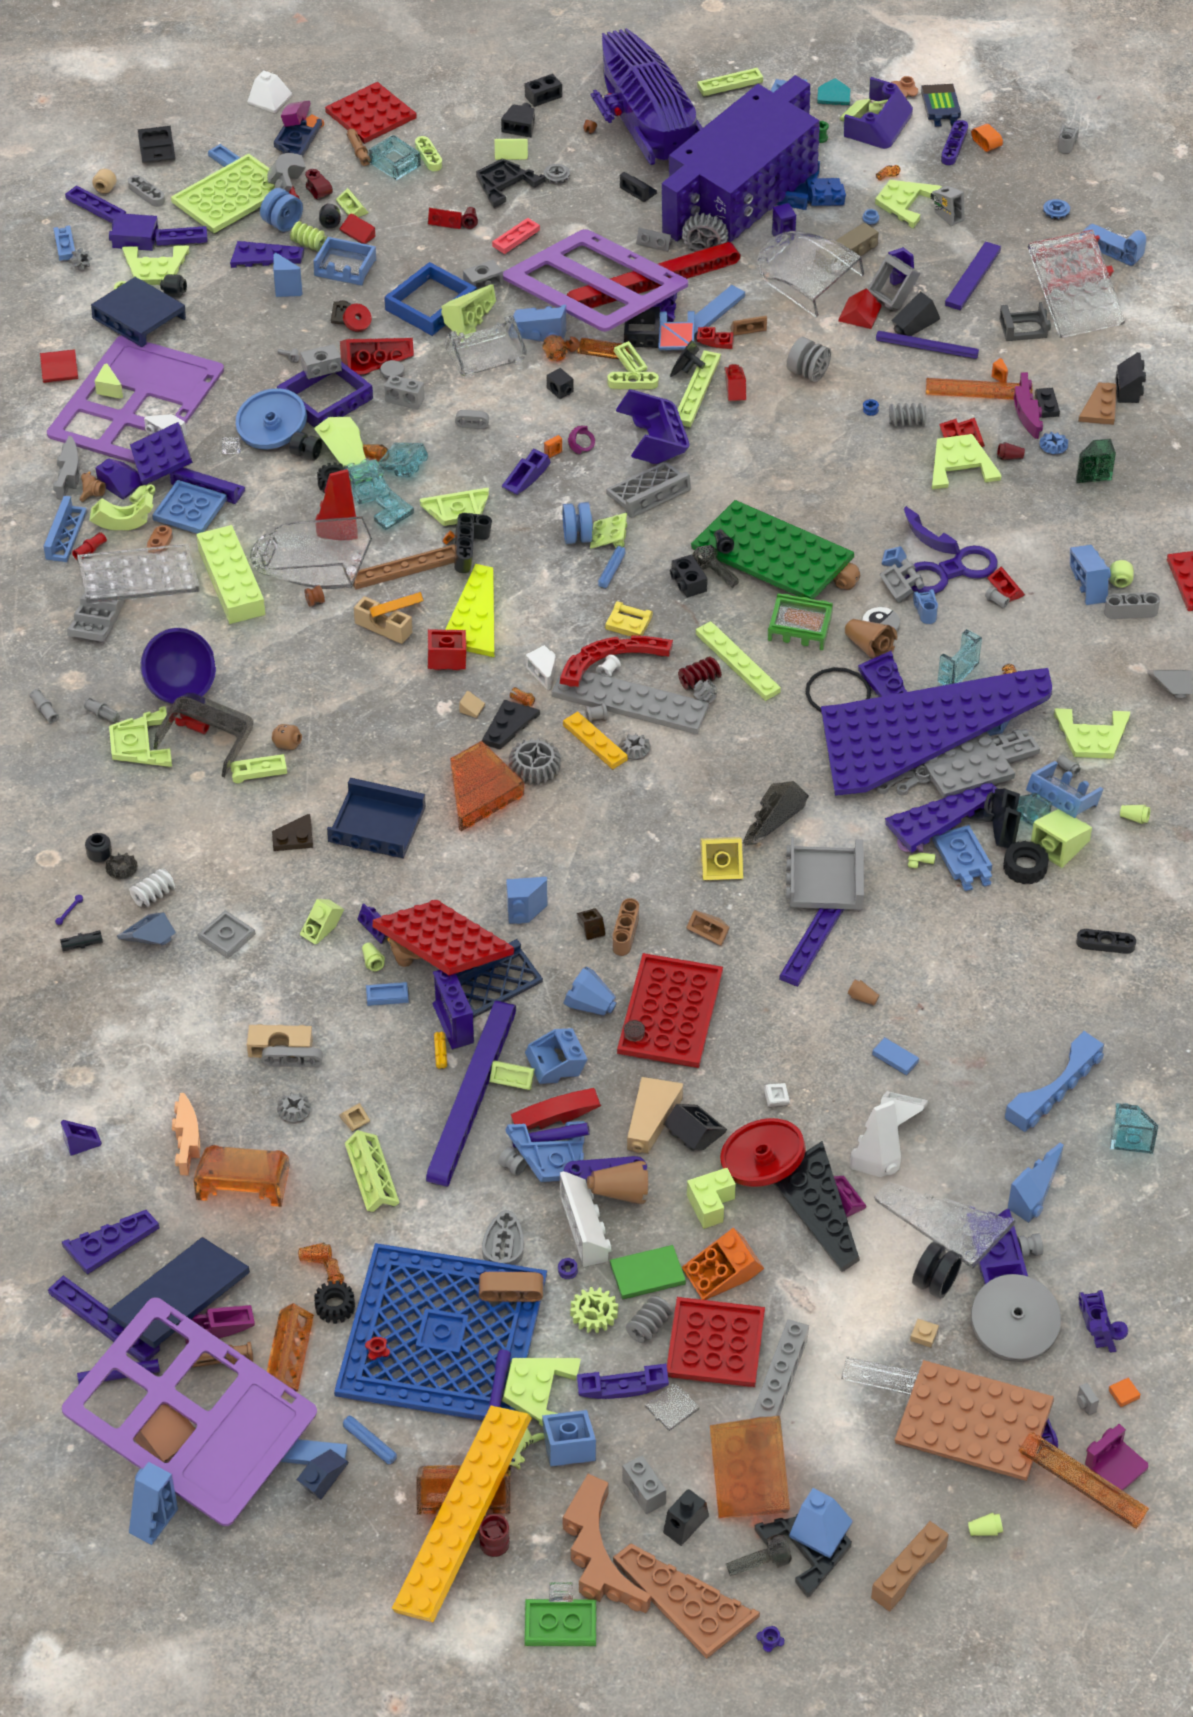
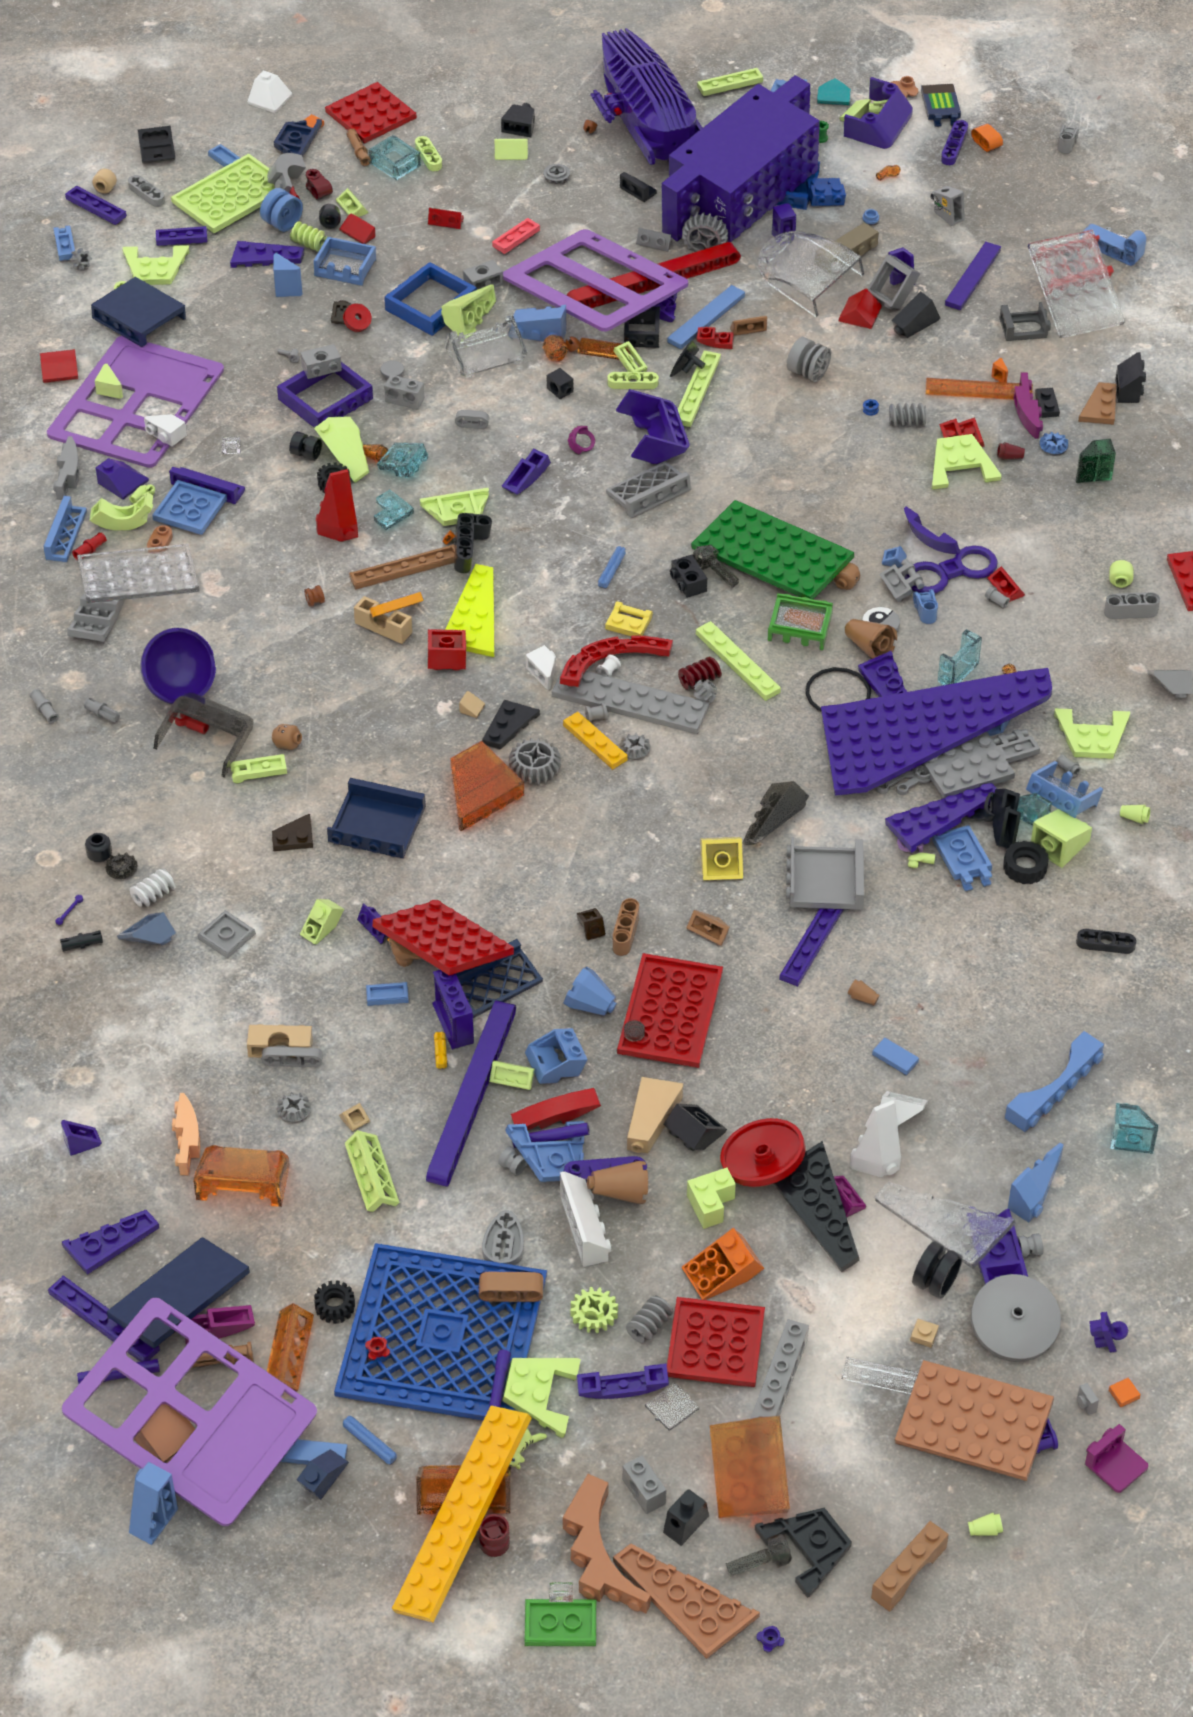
(91, 486): medium nougat animal -> none
(131, 740): yellowish green wing -> none
(134, 231): dark purple brick -> none
(161, 453): dark purple plate -> none
(173, 285): black head -> none
(230, 574): yellowish green brick -> none
(270, 418): medium blue dish -> none
(295, 113): magenta slope -> none
(314, 552): clear windscreen -> none
(315, 1253): clear orange cone -> none
(333, 1271): clear orange pin -> none
(367, 480): clear light blue plate -> none
(369, 354): red wedge -> none
(373, 958): yellowish green cone -> none
(469, 218): dark red cone -> none
(503, 174): black wing -> none
(525, 698): clear orange pin -> none
(525, 898): medium blue slope -> none
(543, 90): black brick -> none
(553, 446): orange tile -> none
(569, 1438): medium blue slope -> none
(573, 1266): dark purple bush -> none
(577, 522): medium blue wheel -> none
(609, 531): yellowish green hinge -> none
(647, 1272): bright green tile -> none
(676, 334): flag -> none
(723, 542): black cone -> none
(735, 382): red slope -> none
(776, 1094): white tile -> none
(820, 1523): medium blue slope -> none
(899, 196): yellowish green wing -> none
(926, 344): dark purple axle -> none
(1062, 206): medium blue gear -> none
(1083, 1479): clear orange tile -> none
(1091, 1306): dark purple piece -> none
(1092, 573): medium blue wedge -> none

